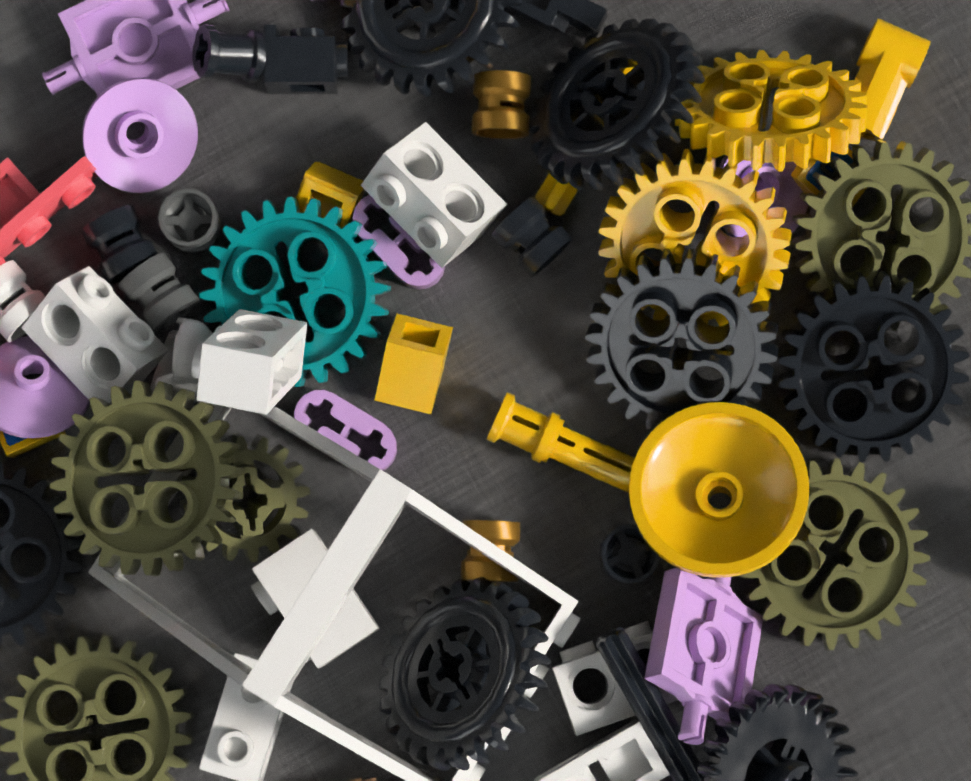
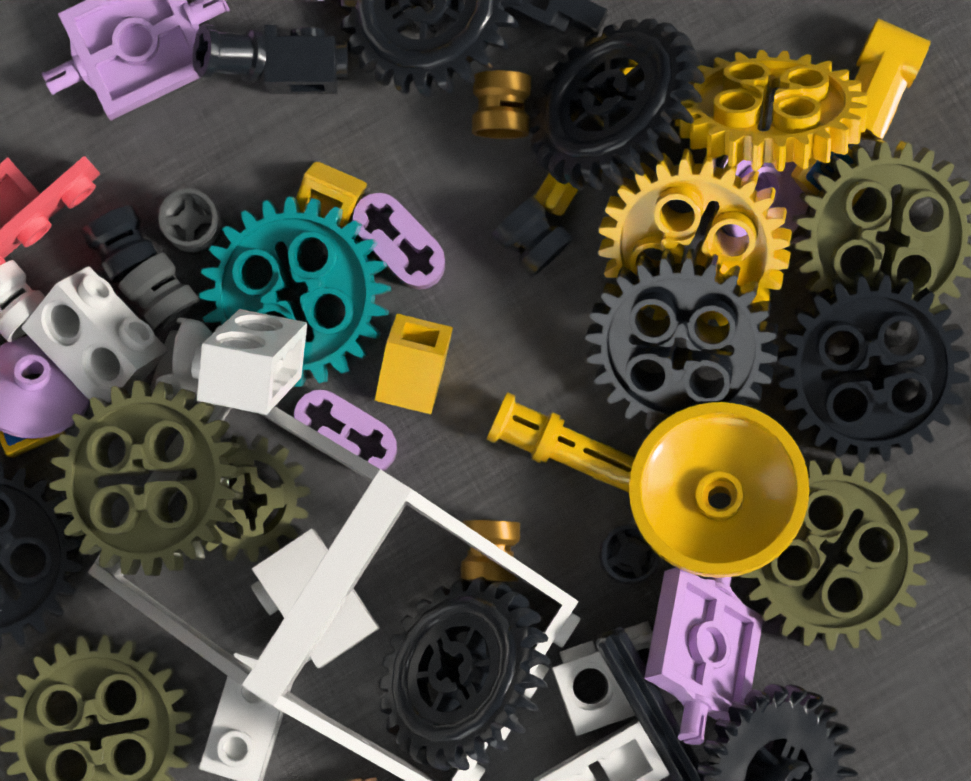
(154, 157): lavender dish -> none
(433, 194): white brick -> none

